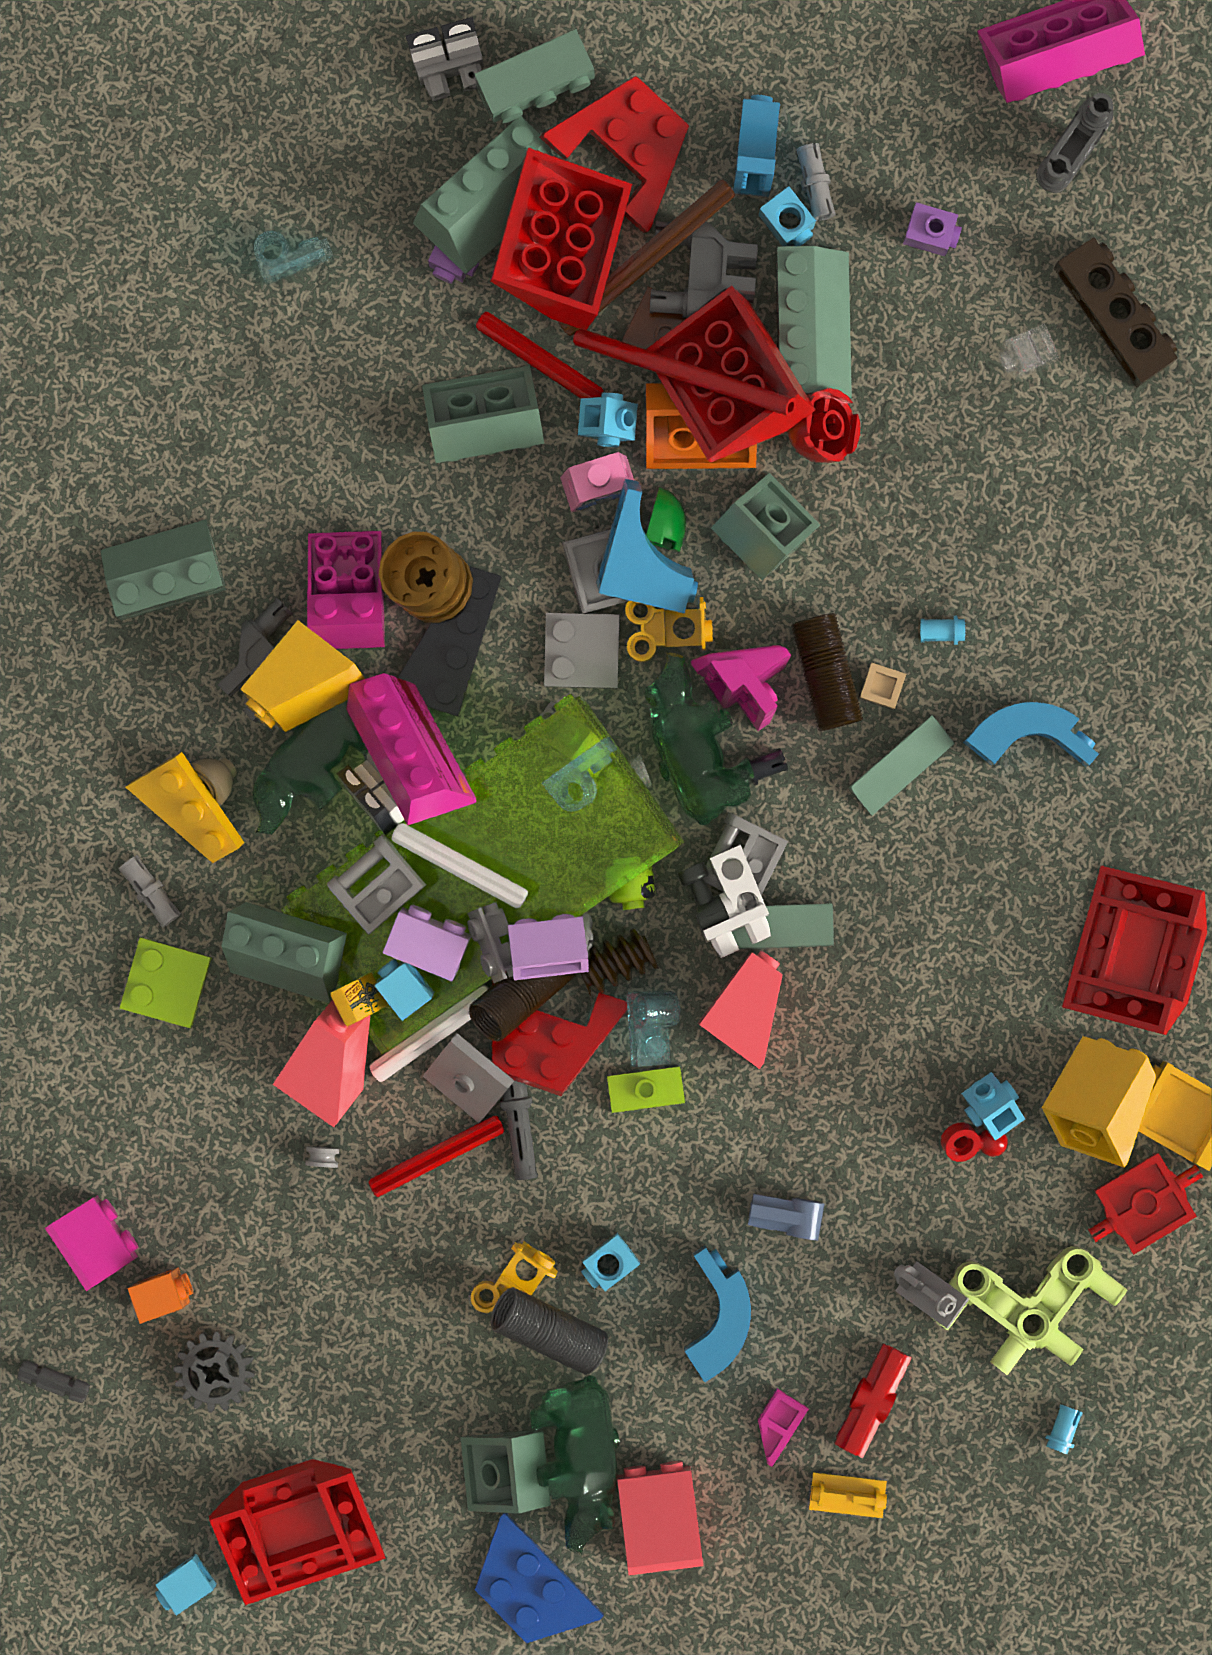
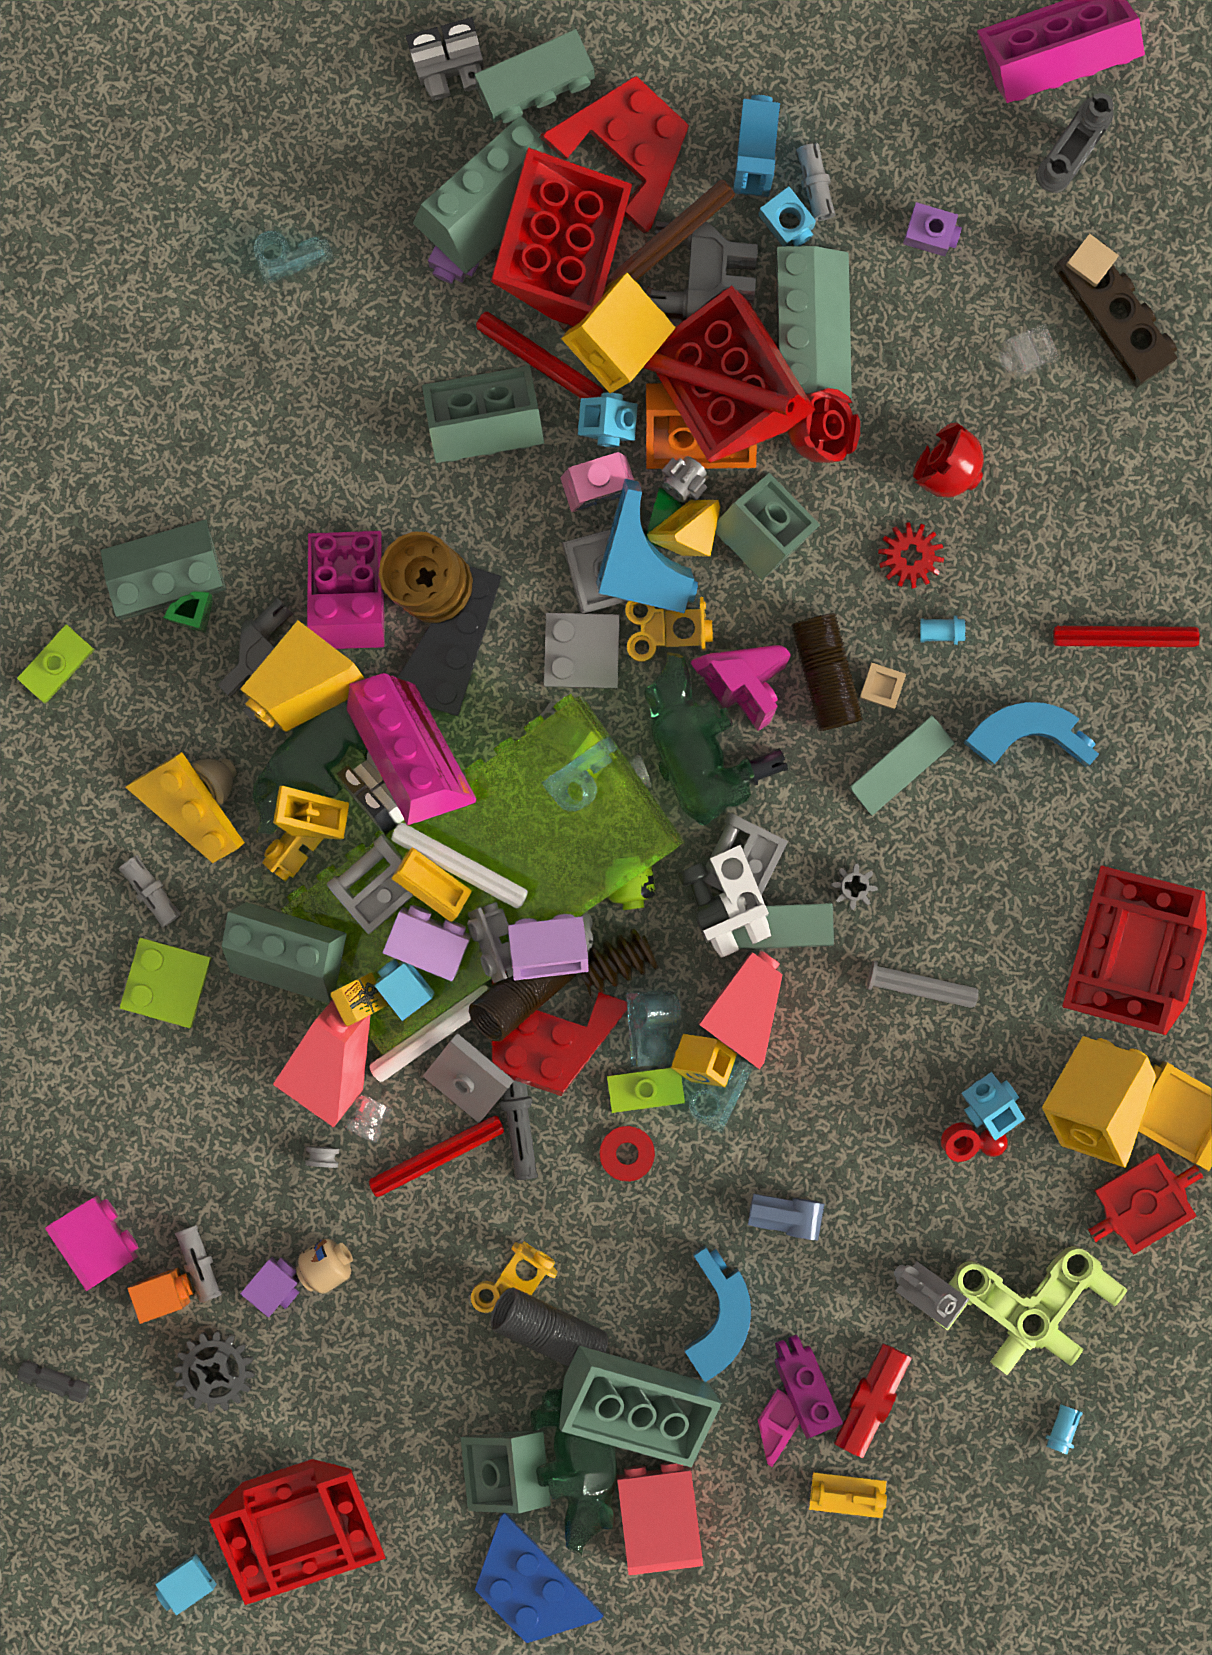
(55, 664): none -> lime plate
(191, 611): none -> green brick
(207, 1287): none -> light grey pin
(272, 1286): none -> medium lavender brick
(287, 856): none -> yellow hinge
(310, 814): none -> yellow slope
(324, 1266): none -> tan head
(368, 1118): none -> clear wheel
(431, 884): none -> yellow tile
(615, 1246): medium azure brick -> none
(619, 333): none -> yellow panel
(631, 1171): none -> red piece
(636, 1406): none -> sand green slope
(684, 479): none -> light grey gear
(689, 529): none -> yellow slope
(704, 1060): none -> yellow brick
(724, 1101): none -> clear light blue plate
(806, 1388): none -> magenta hinge
(846, 894): none -> light grey gear
(898, 563): none -> red gear
(921, 986): none -> light grey axle
(952, 464): none -> red cylinder
(1092, 260): none -> tan tile
(1126, 636): none -> red axle

